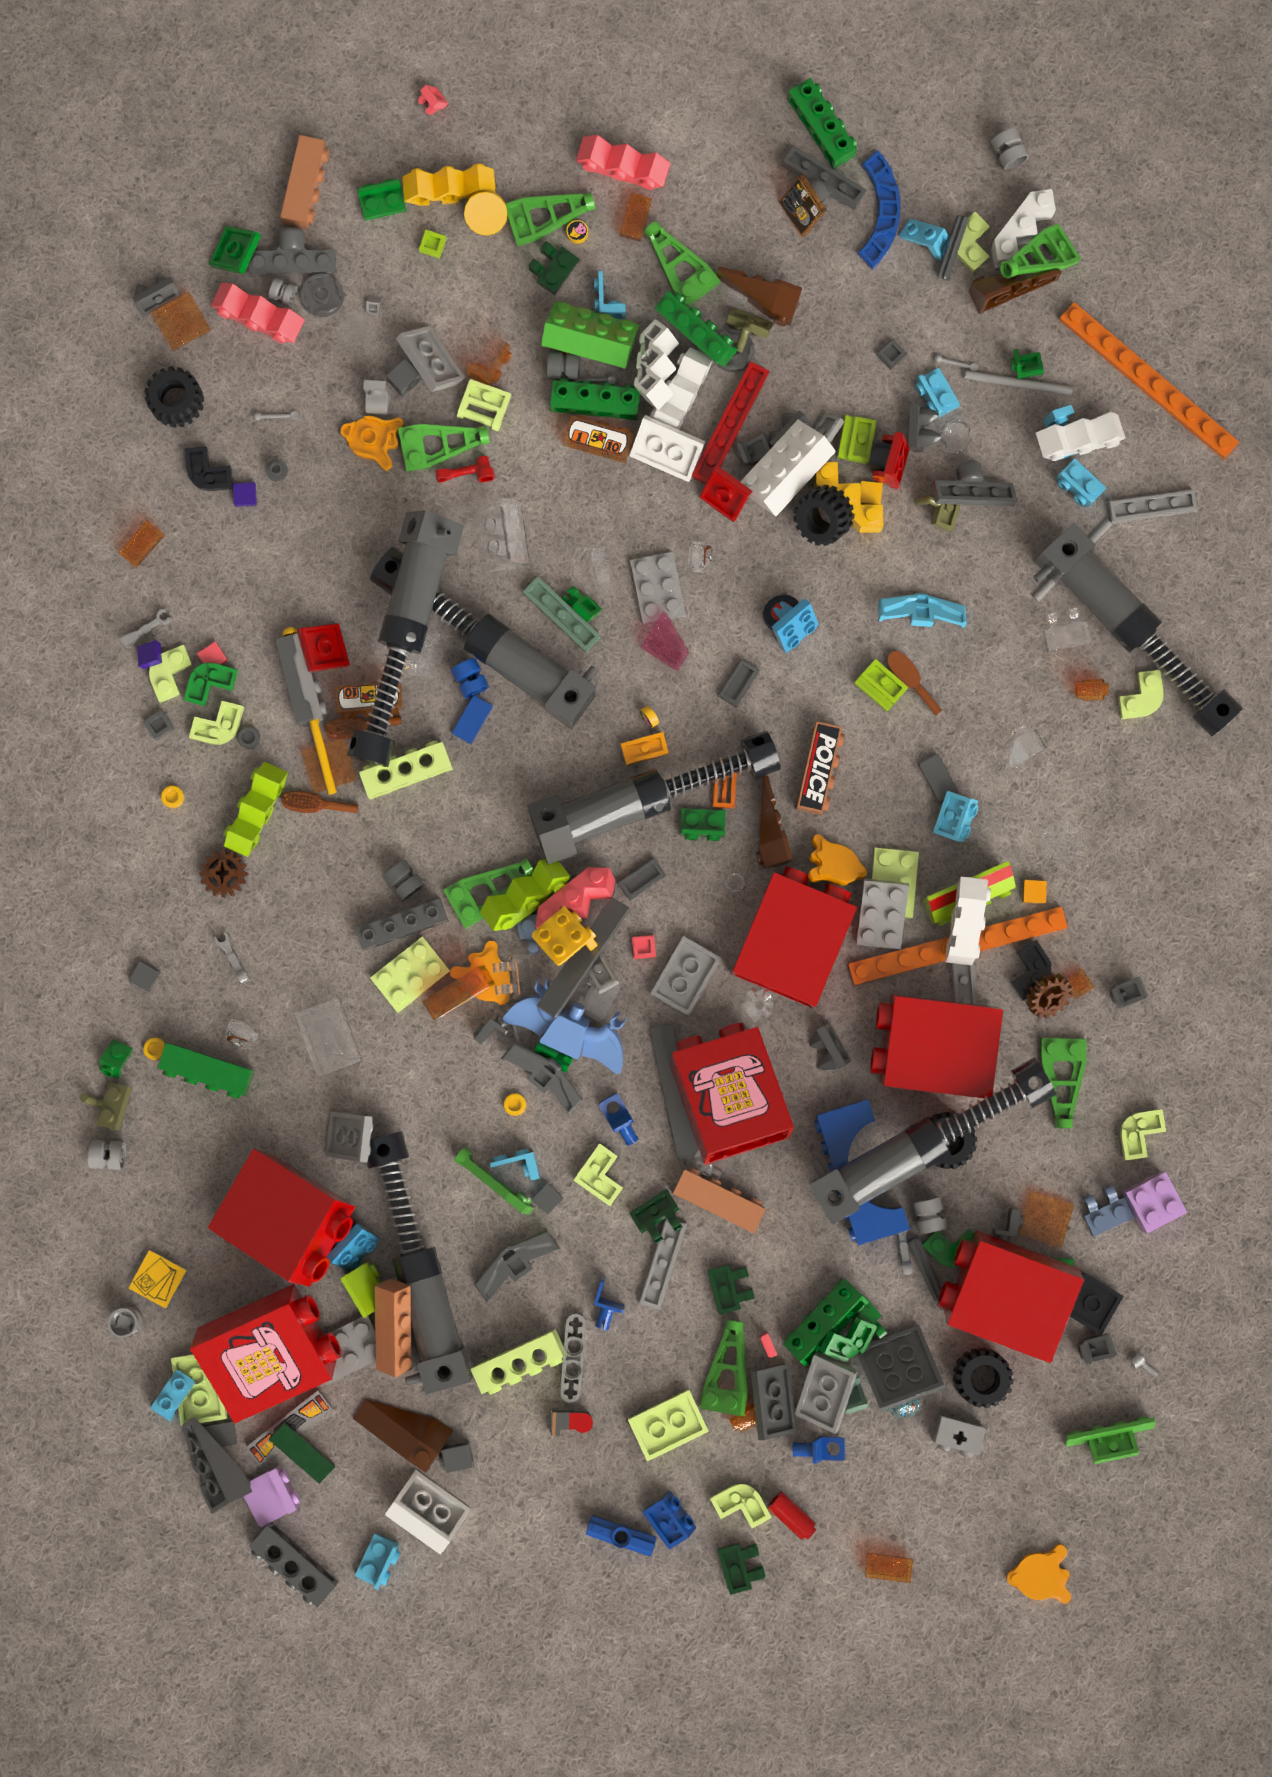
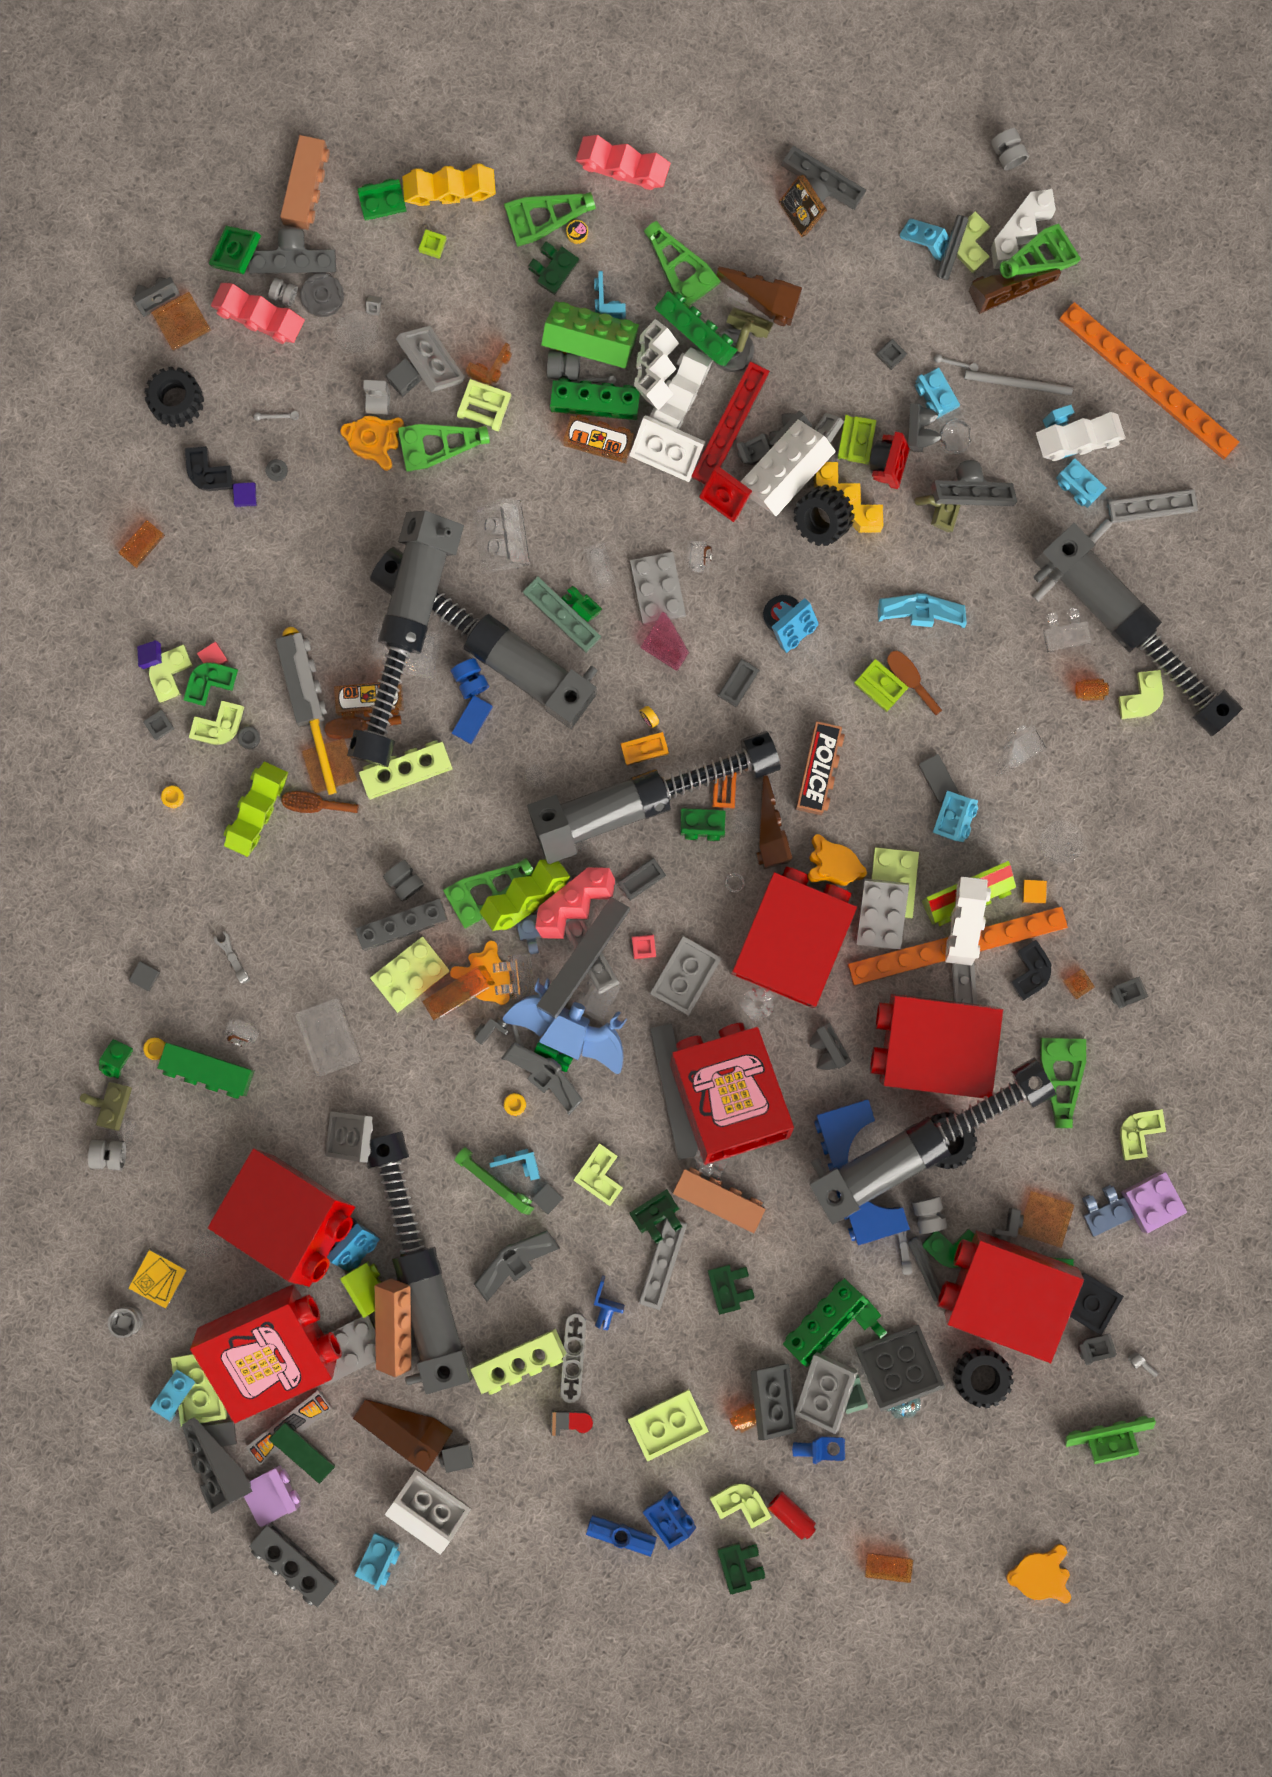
(131, 638): light grey piece -> none
(223, 863): reddish brown gear -> none
(323, 647): red plate -> none
(434, 97): coral tile -> none
(482, 468): red brick -> none
(485, 212): yellow tile -> none
(563, 936): yellow bracket -> none
(620, 1120): blue bracket -> none
(635, 217): clear orange plate -> none
(724, 1400): bright green plate -> none
(768, 1346): coral tile -> none
(822, 123): green brick -> none
(847, 1346): green plate -> none
(871, 493): yellow tile -> none
(888, 209): blue tile -> none
(948, 1426): light grey brick -> none
(1027, 365): green bracket -> none
(1049, 995): reddish brown gear -> none

